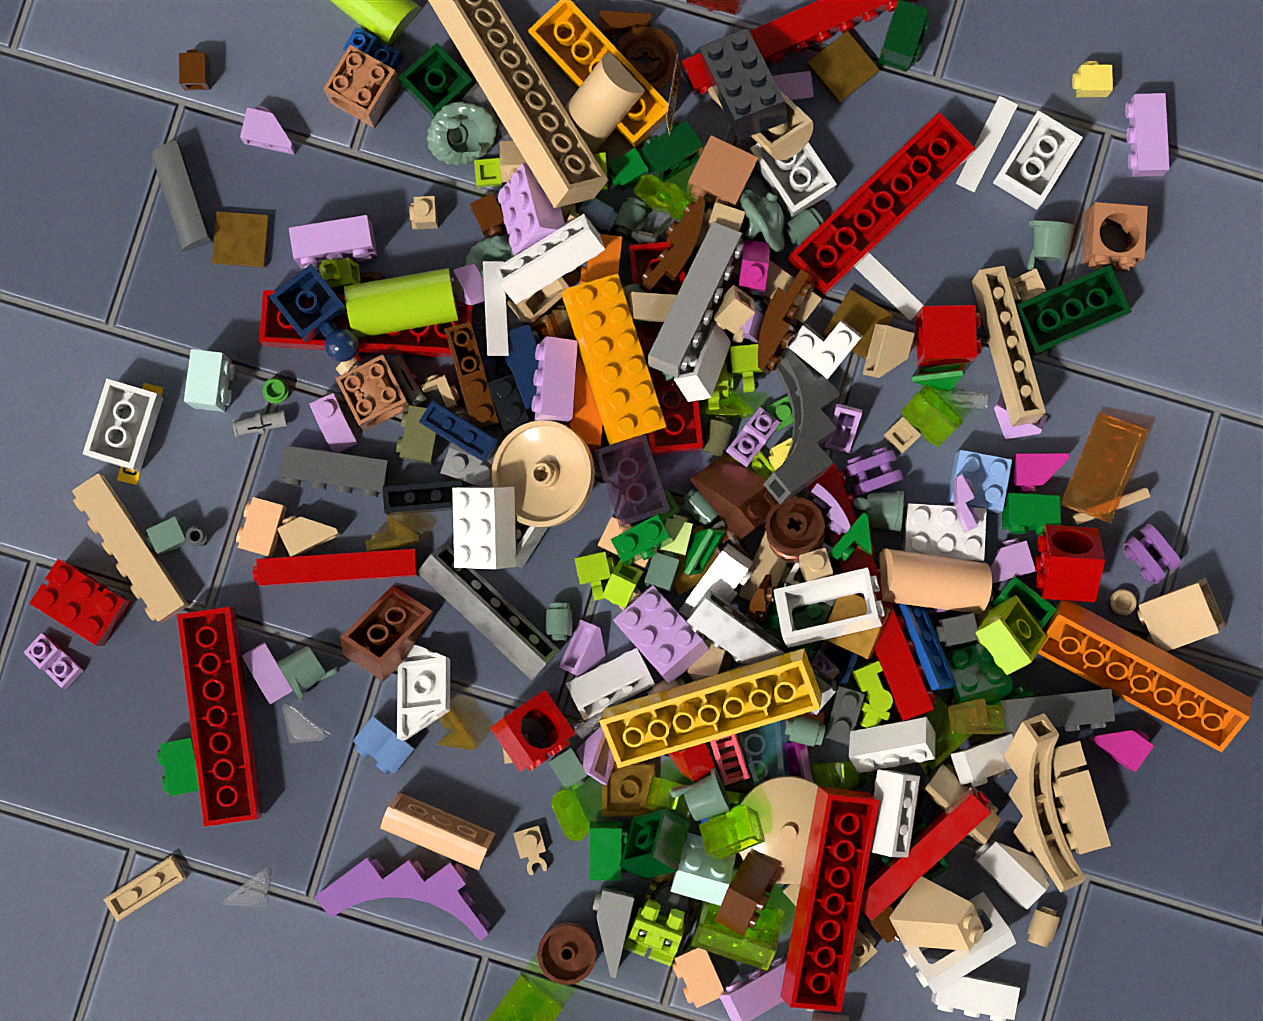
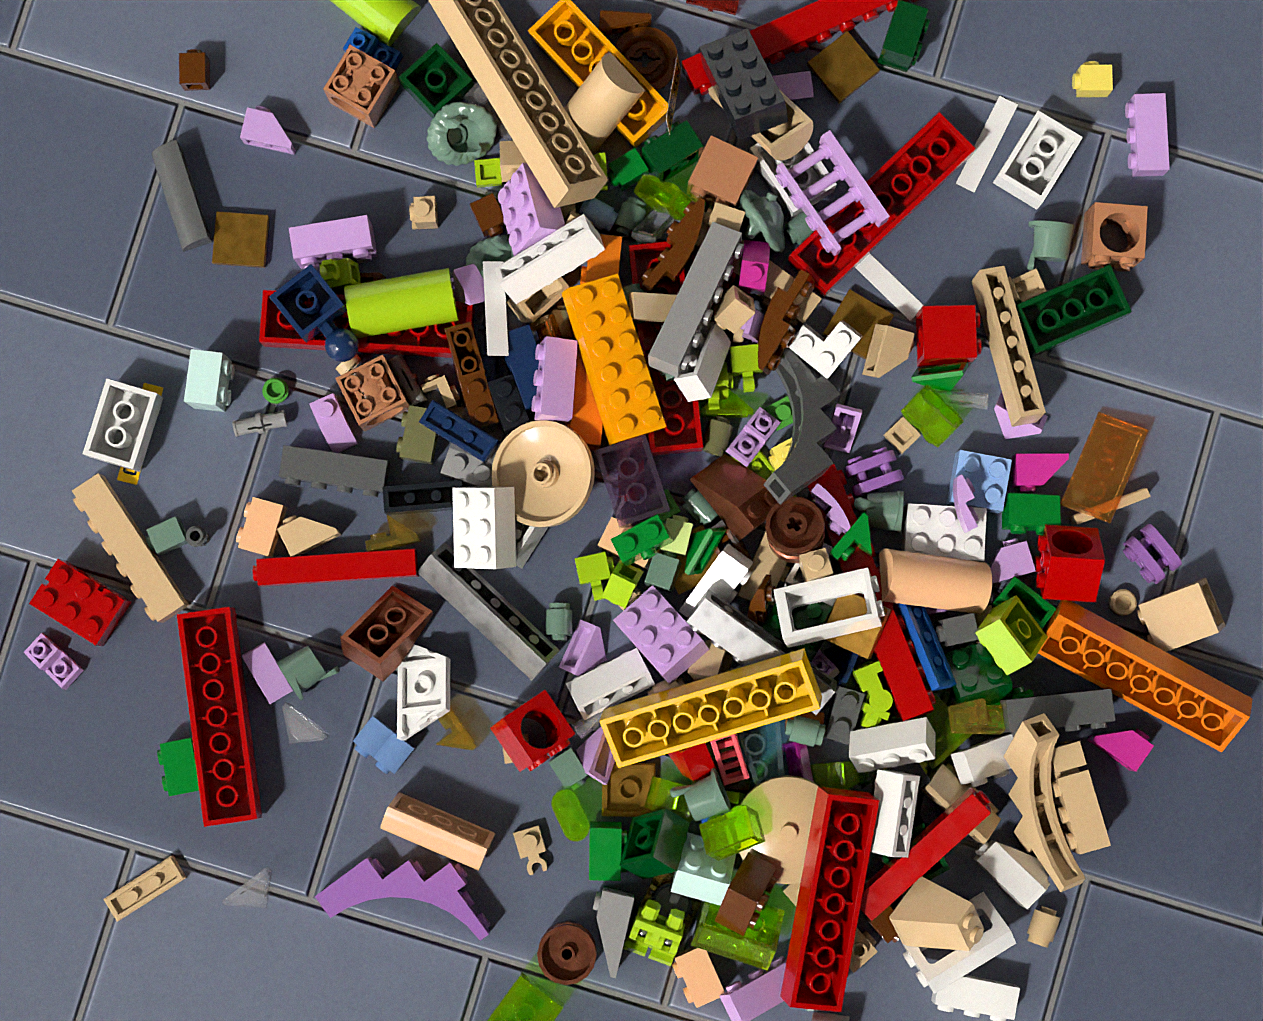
(843, 170): none -> lavender fence

